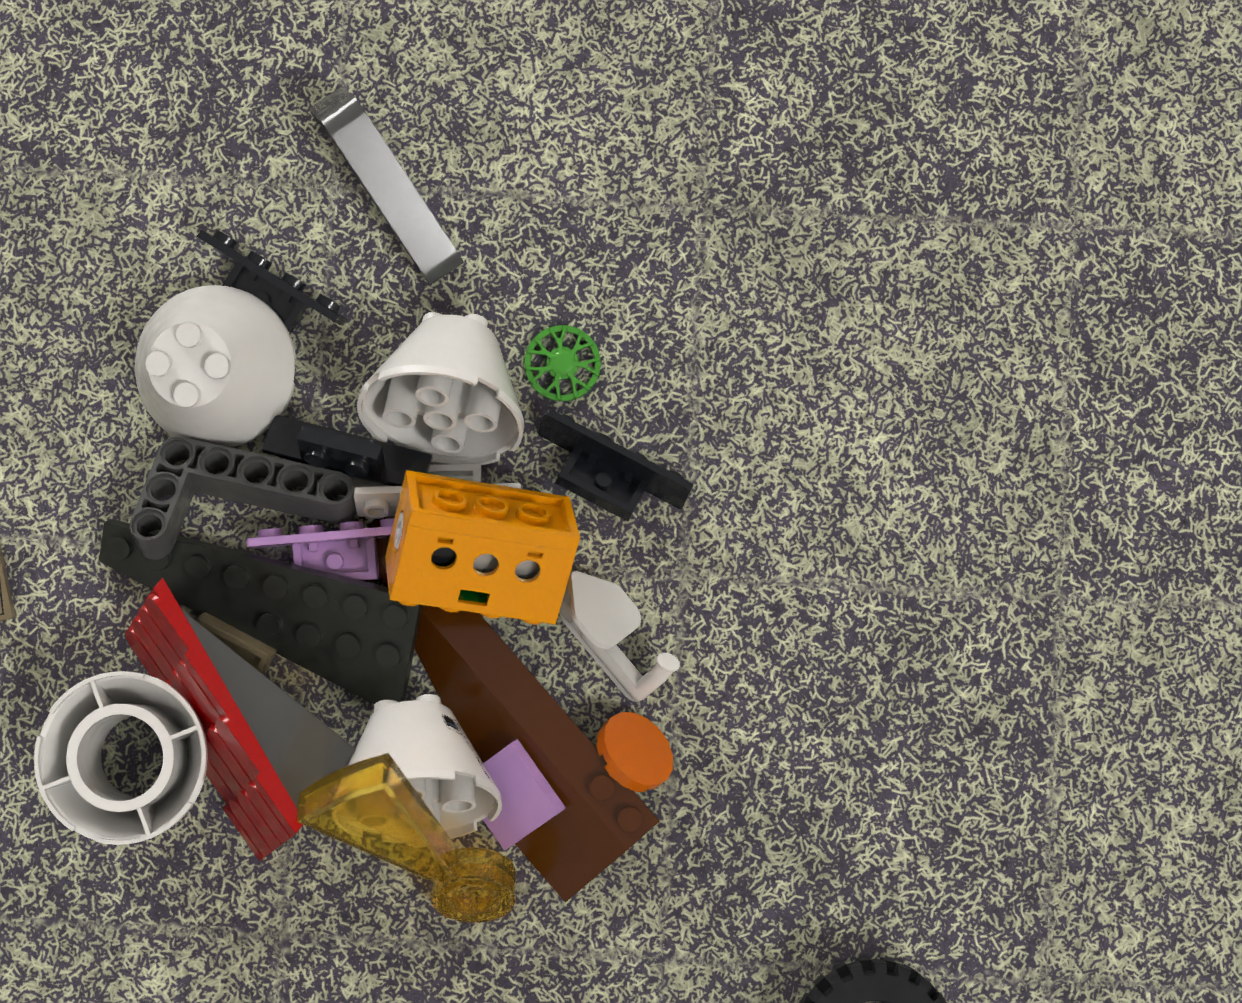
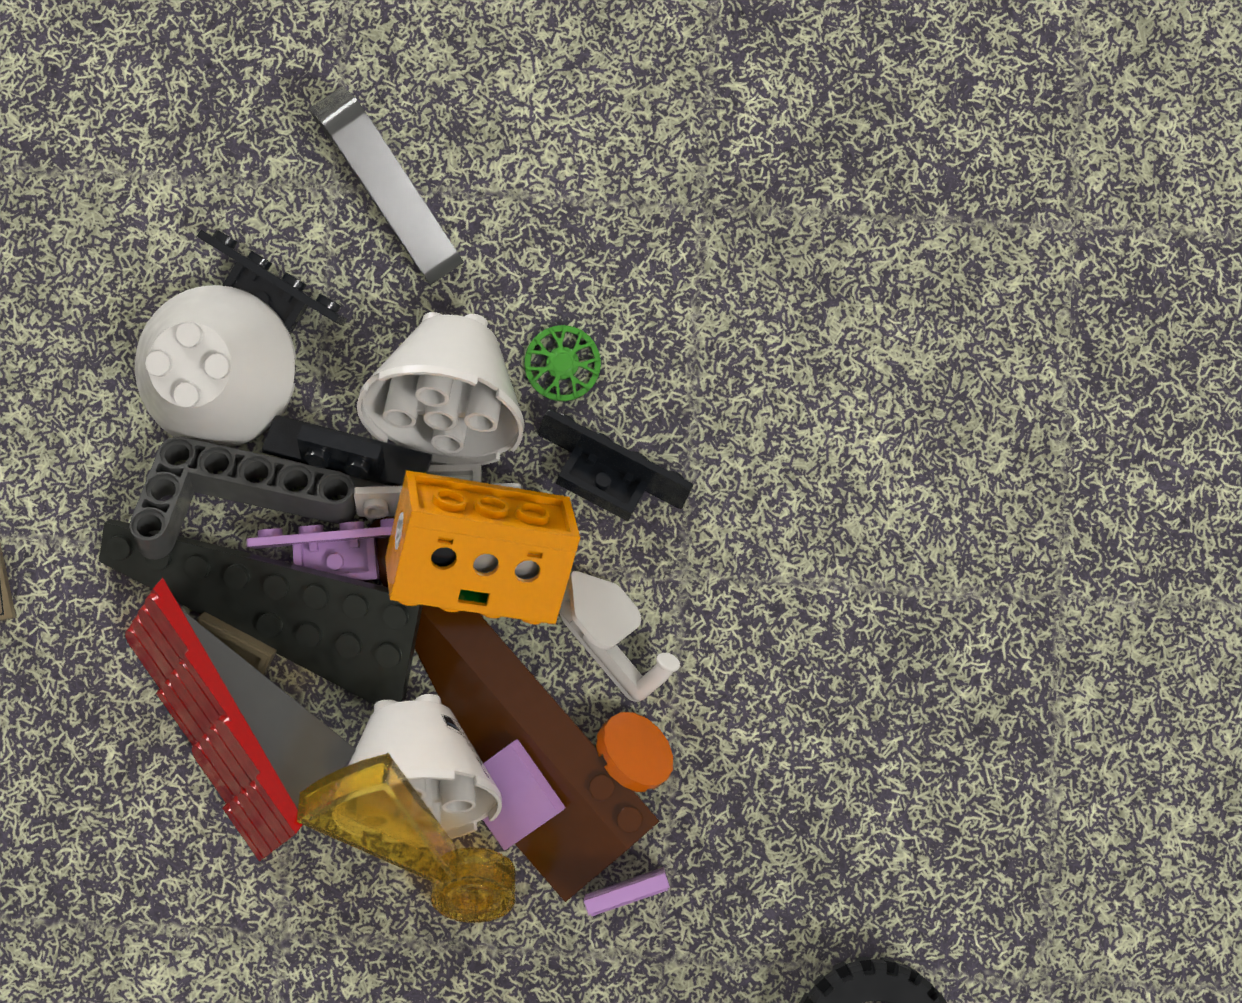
(71, 766): white cone -> none
(626, 892): none -> lavender tile

